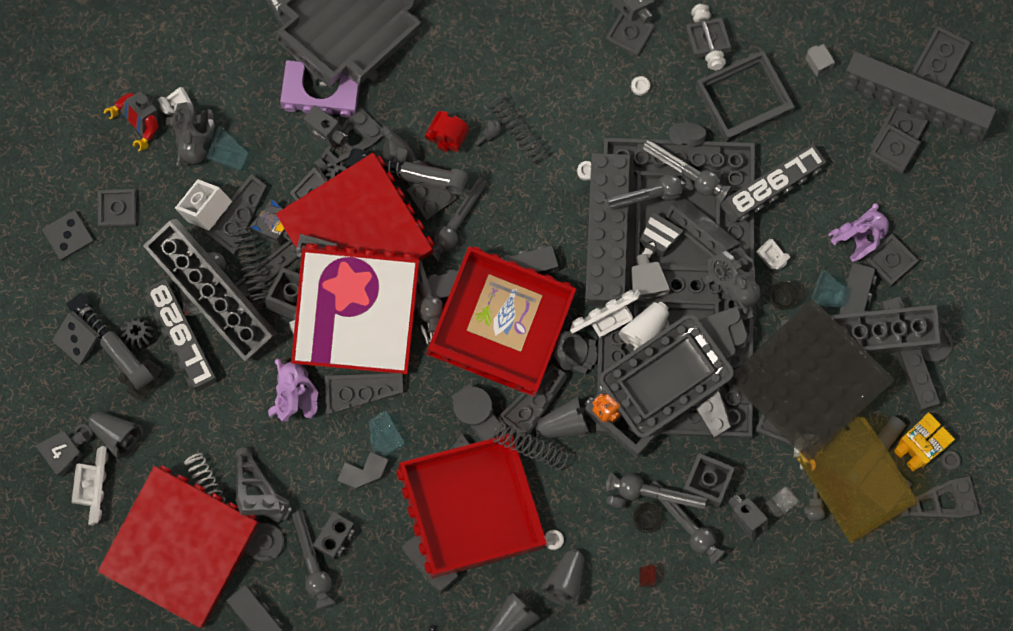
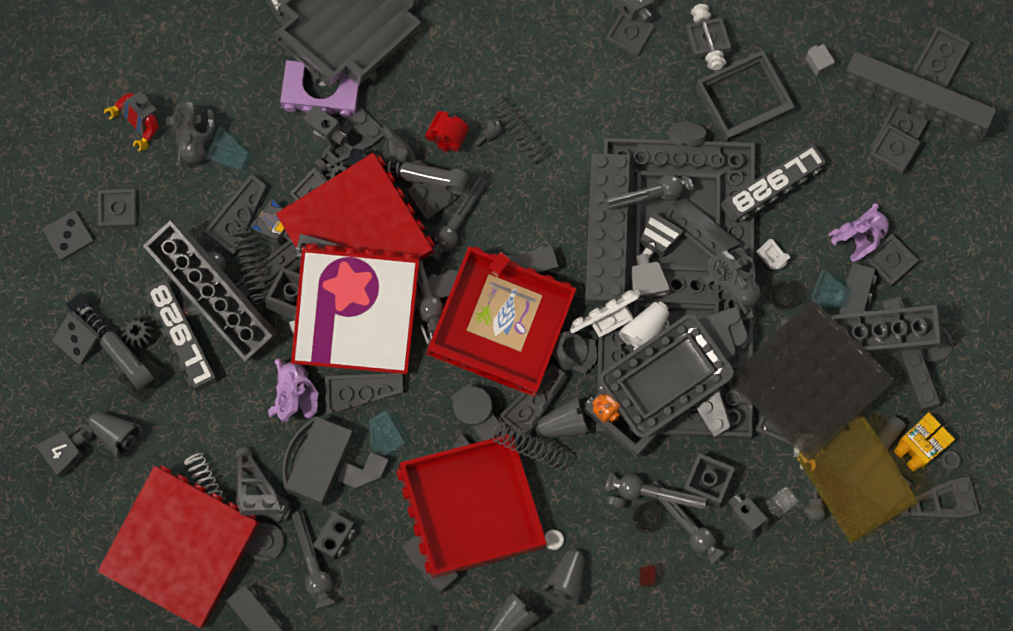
(88, 485): white bracket -> none
(169, 103): white bracket -> none
(203, 204): white brick -> none
(316, 460): none -> dark grey piece
(499, 264): none -> red piece
(584, 170): white tile -> none
(640, 85): white tile -> none
(706, 182): dark grey piece -> none

